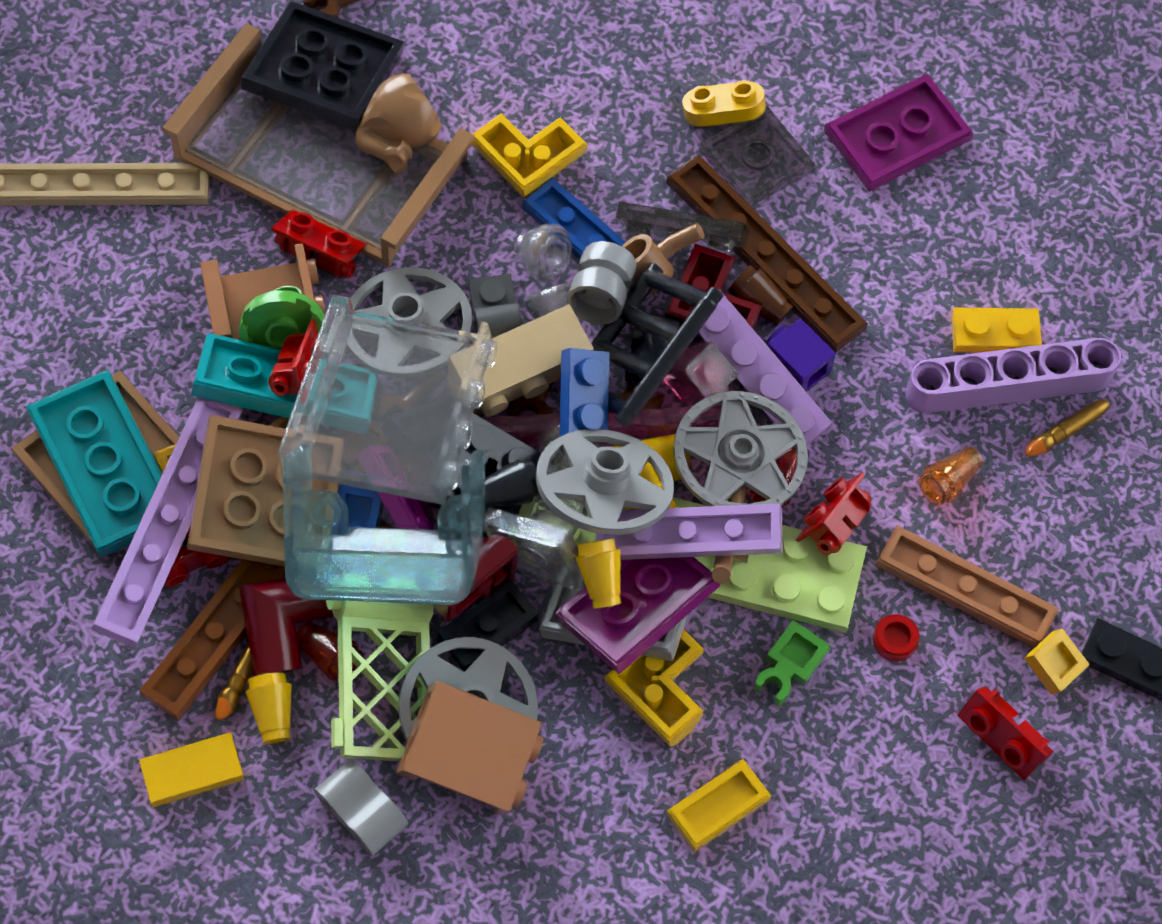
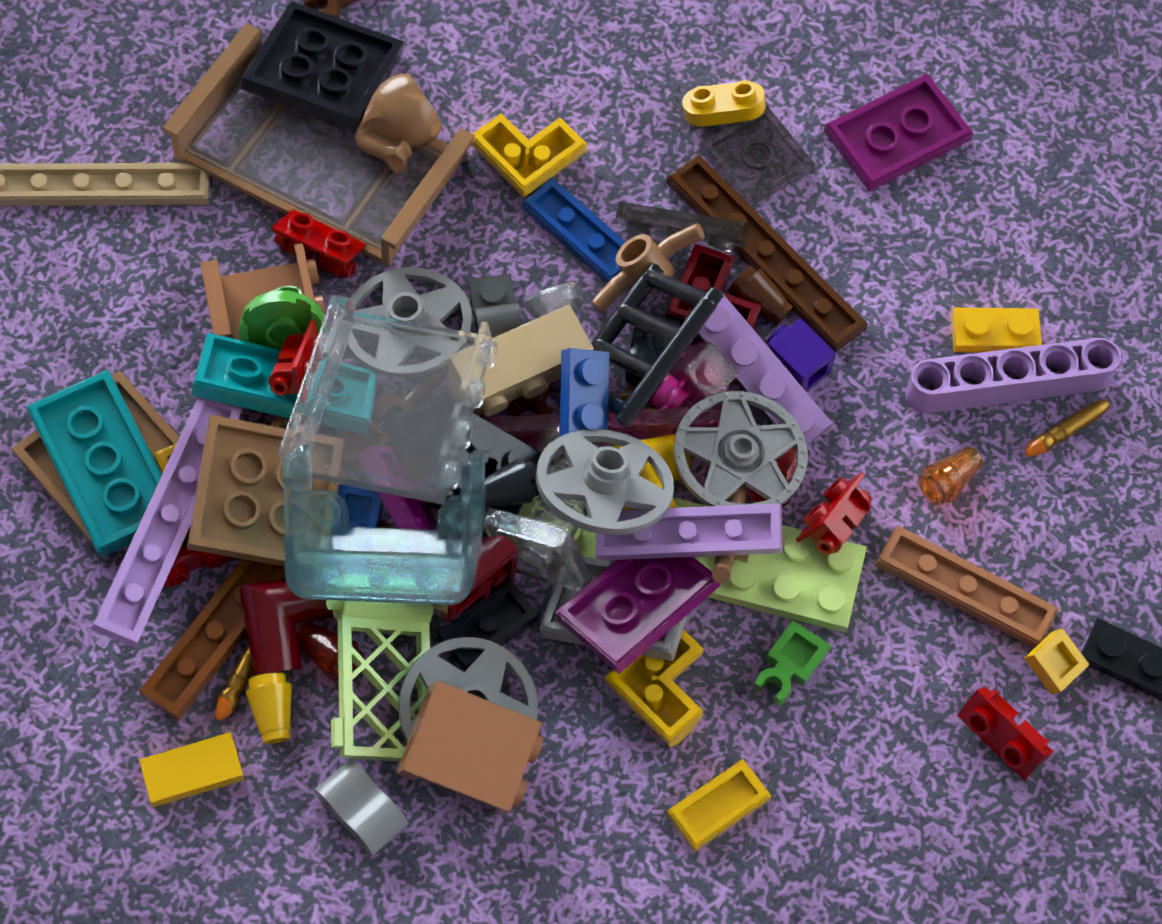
(544, 251): clear brick -> none
(600, 570): yellow cone -> none
(601, 282): light grey wheel -> none
(669, 394): none -> dark pink plate
(896, 637): red tile -> none

